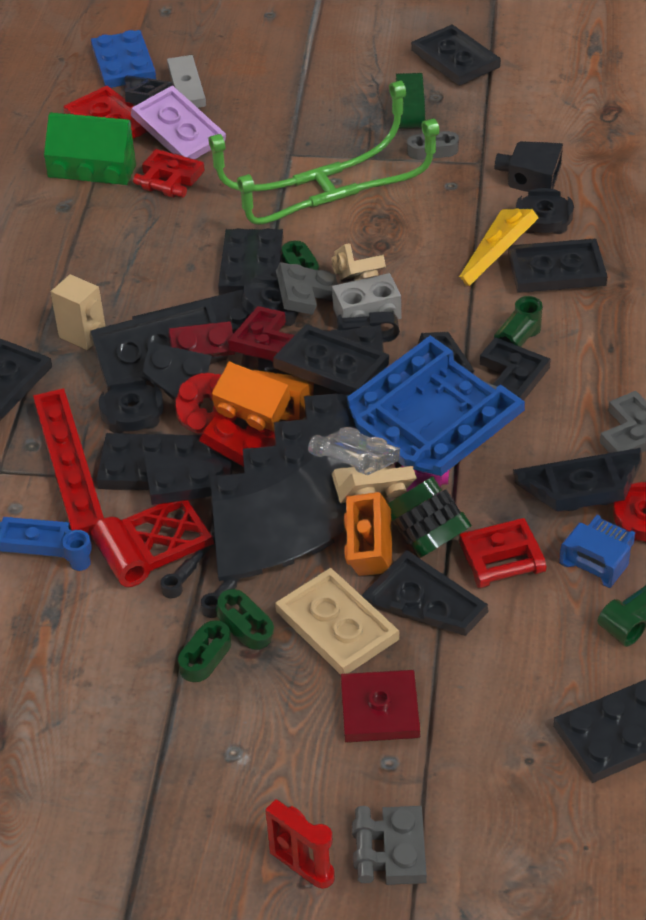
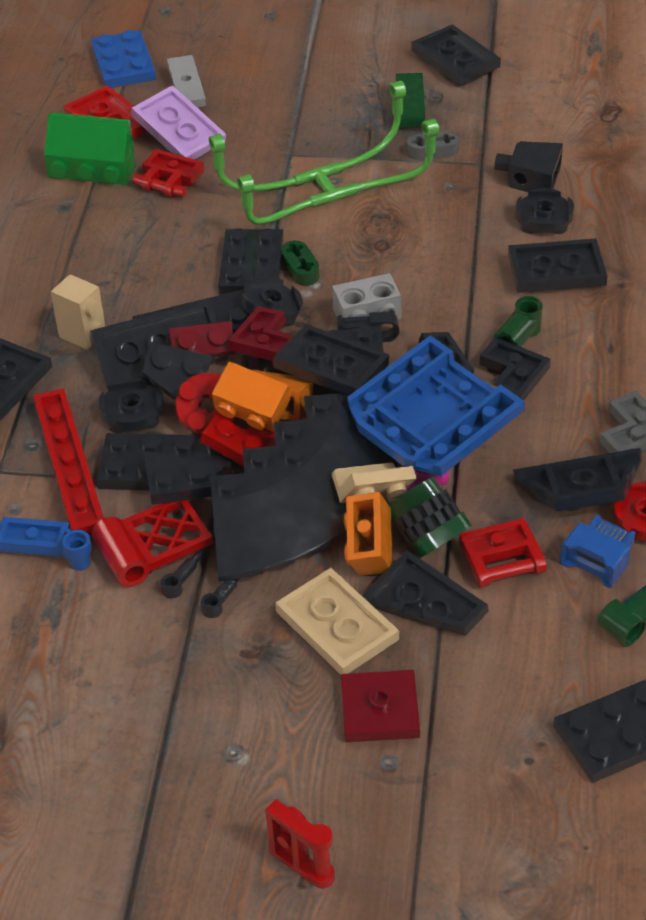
(140, 89): black wing -> none
(210, 654): dark green beam -> none
(247, 616): dark green beam -> none
(302, 285): dark grey plate -> none
(347, 268): tan bracket -> none
(355, 449): clear plate -> none
(403, 845): dark grey plate -> none
(501, 235): yellow wing -> none

